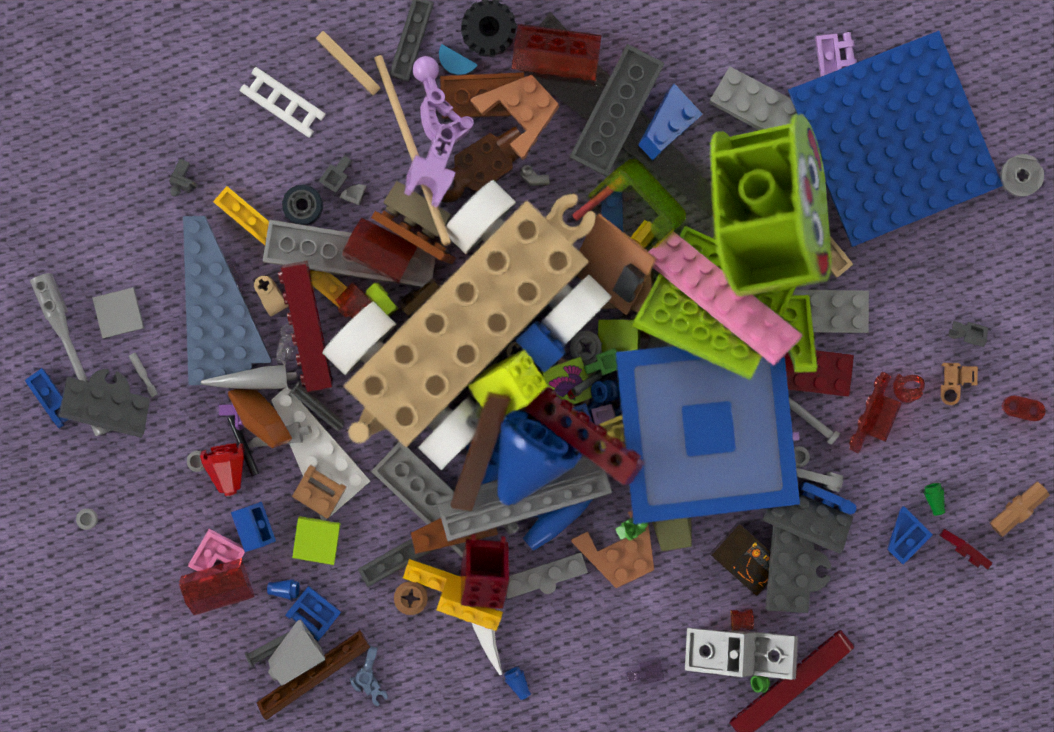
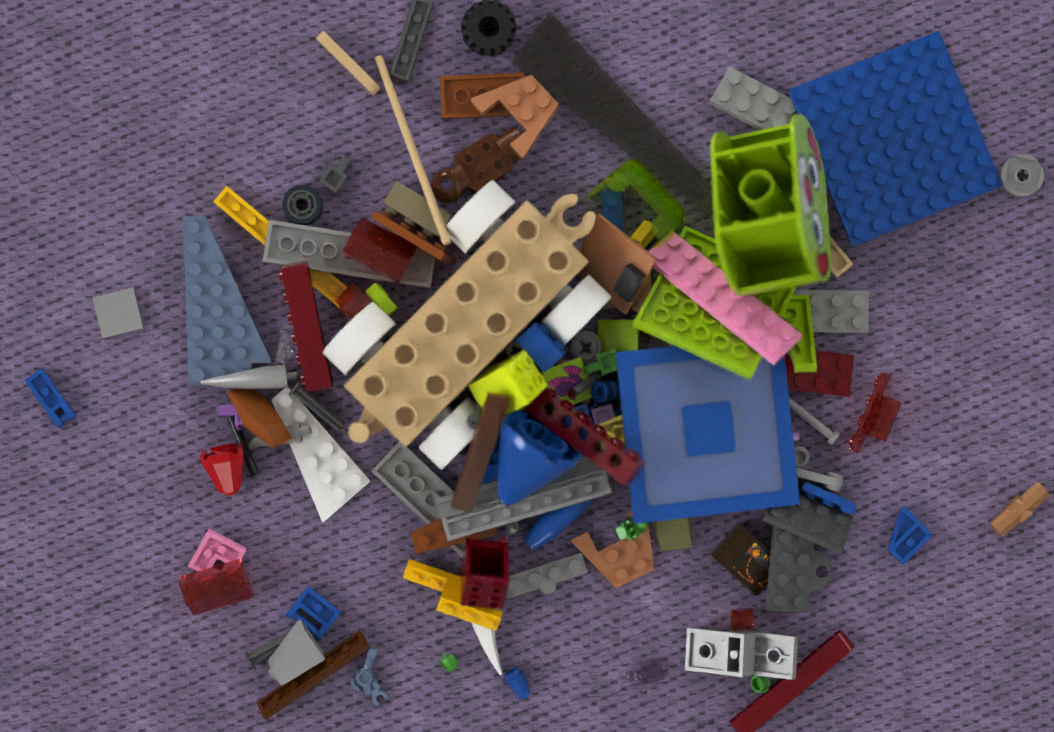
(51, 305): light grey bar -> none
(87, 519): light grey tile -> none
(105, 404): dark grey plate -> none
(142, 373): light grey piece -> none
(178, 179): dark grey piece -> none
(194, 461): light grey plate -> none
(253, 526): blue brick -> none
(272, 298): tan piece -> none
(286, 589): blue cone -> none
(295, 99): white bar -> none
(316, 497): medium nougat plate -> none
(316, 540): lime tile -> none
(354, 193): light grey tile -> none
(389, 562): dark grey tile -> none
(402, 603): medium nougat gear -> none
(412, 301): dark brown plate -> none
(432, 169): lavender piece -> none
(449, 662): none -> bright green plate
(454, 62): dark azure tile -> none
(532, 178): light grey arm -> none
(556, 52): clear red slope -> none
(592, 203): coral bar -> none
(616, 110): dark grey plate -> none
(669, 122): wedge -> none
(829, 53): lavender plate -> none
(908, 395): clear red piece -> none
(935, 496): green cone -> none
(957, 376): medium nougat piece -> none
(964, 549): dark red wing -> none
(971, 332): dark grey plate -> none
(1023, 408): clear red plate -> none

